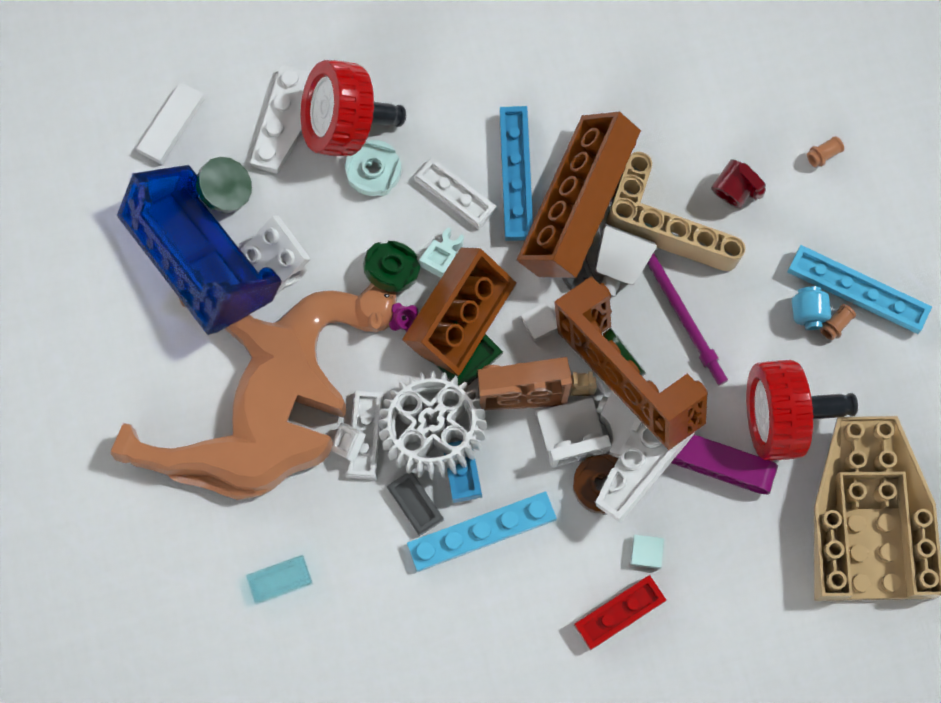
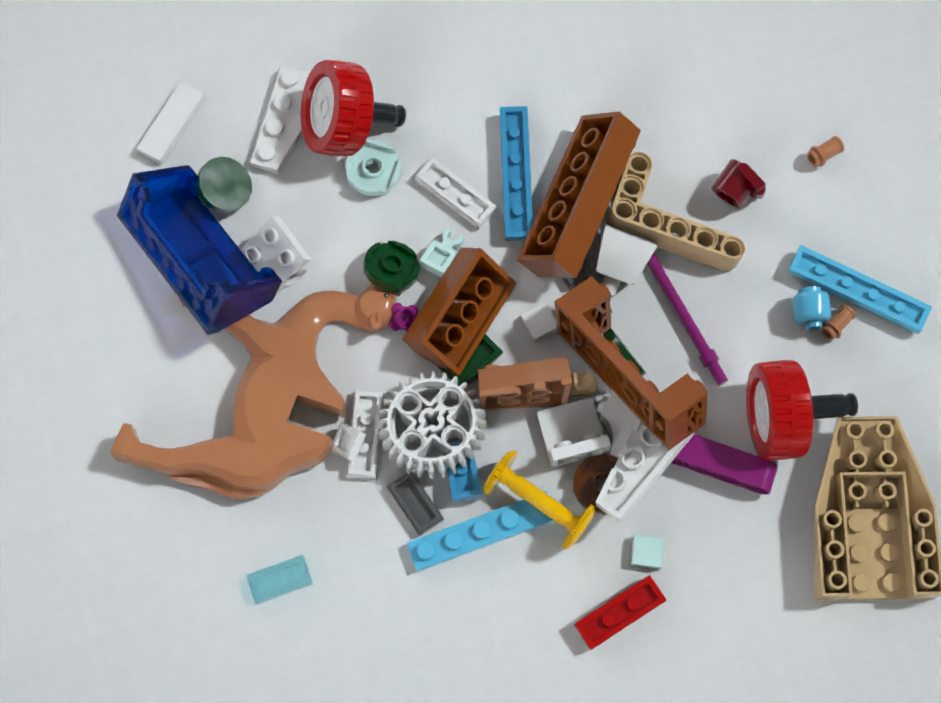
(538, 499): none -> yellow hose

